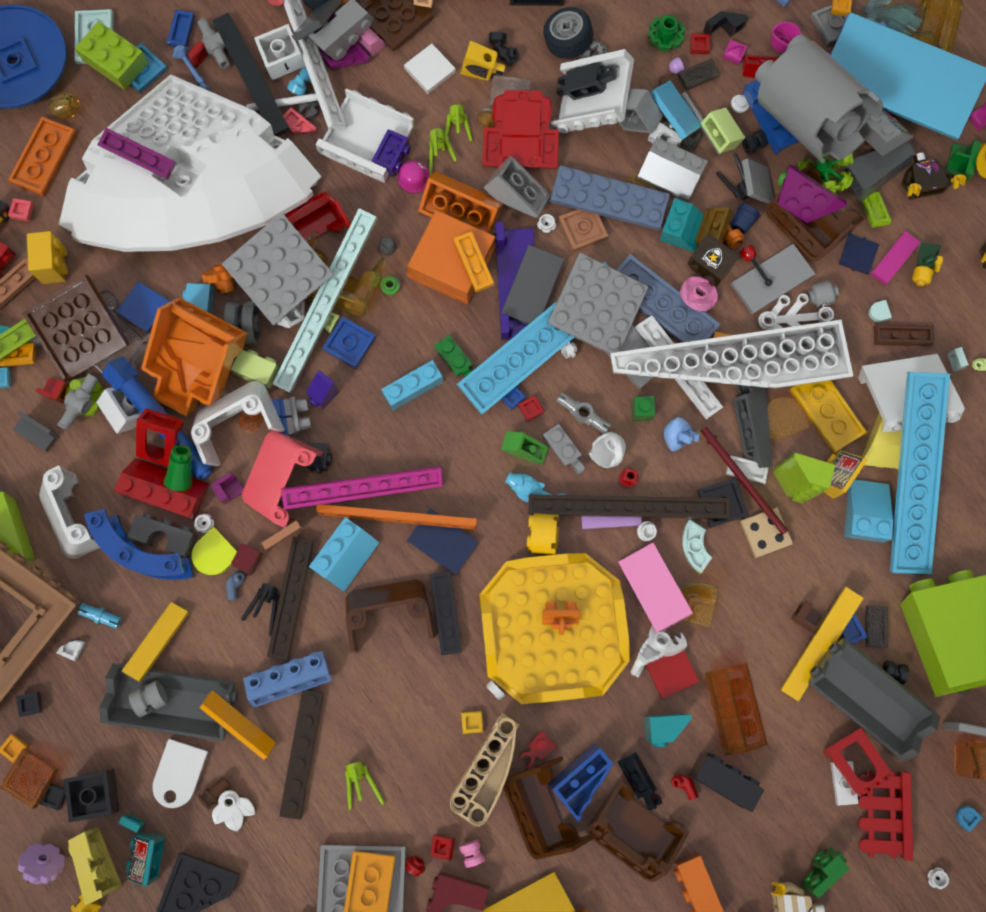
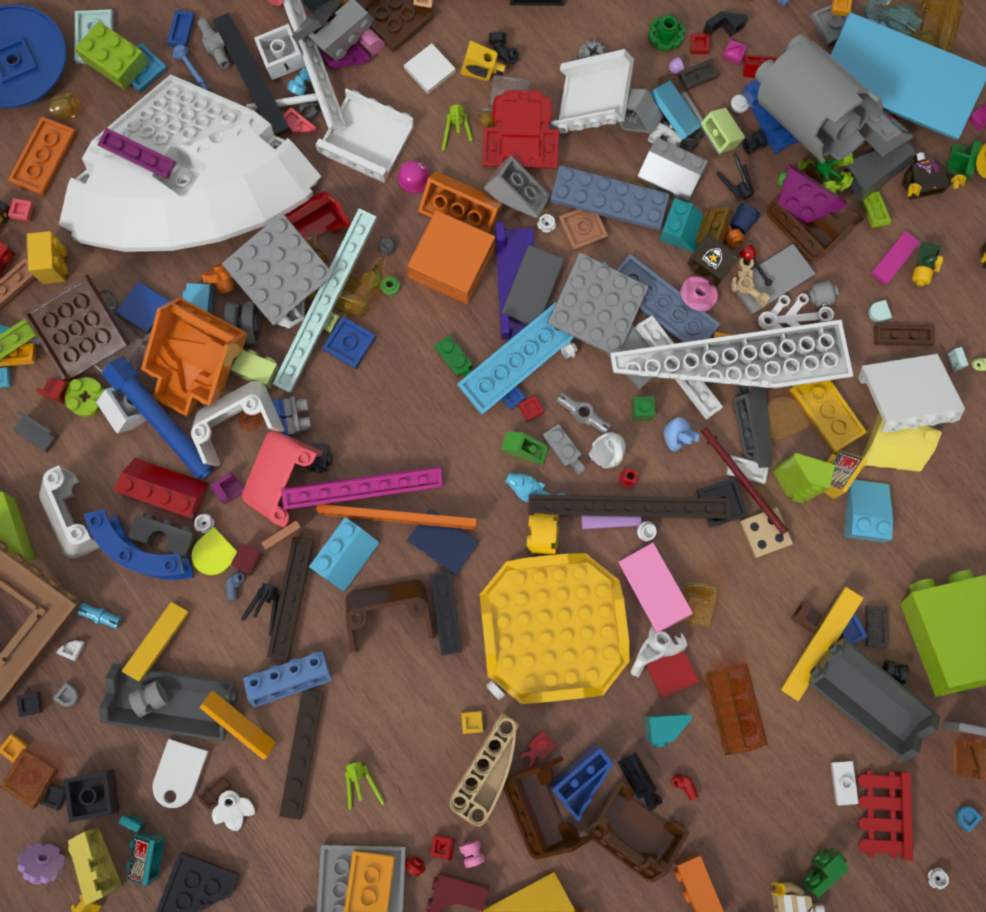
(67, 695): none -> light grey tile
(78, 402): light grey pin -> none
(159, 423): red panel -> none
(179, 469): green plant -> none
(197, 54): red tile -> none
(321, 390): dark purple slope -> none
(392, 151): dark purple bracket -> none
(412, 385): medium azure brick -> none
(437, 141): lime plant -> none
(473, 262): light orange plate -> none
(561, 618): orange hips -> none
(568, 32): black wheel -> none
(586, 80): black hinge -> none
(694, 546): light aqua tile -> none
(727, 781): black brick -> none
(745, 283): none -> tan piece
(757, 181): light grey tile -> none
(782, 35): dark pink helmet -> none
(857, 785): red panel -> none
(858, 254): clear blue piece -> none
(919, 472): medium azure plate -> none

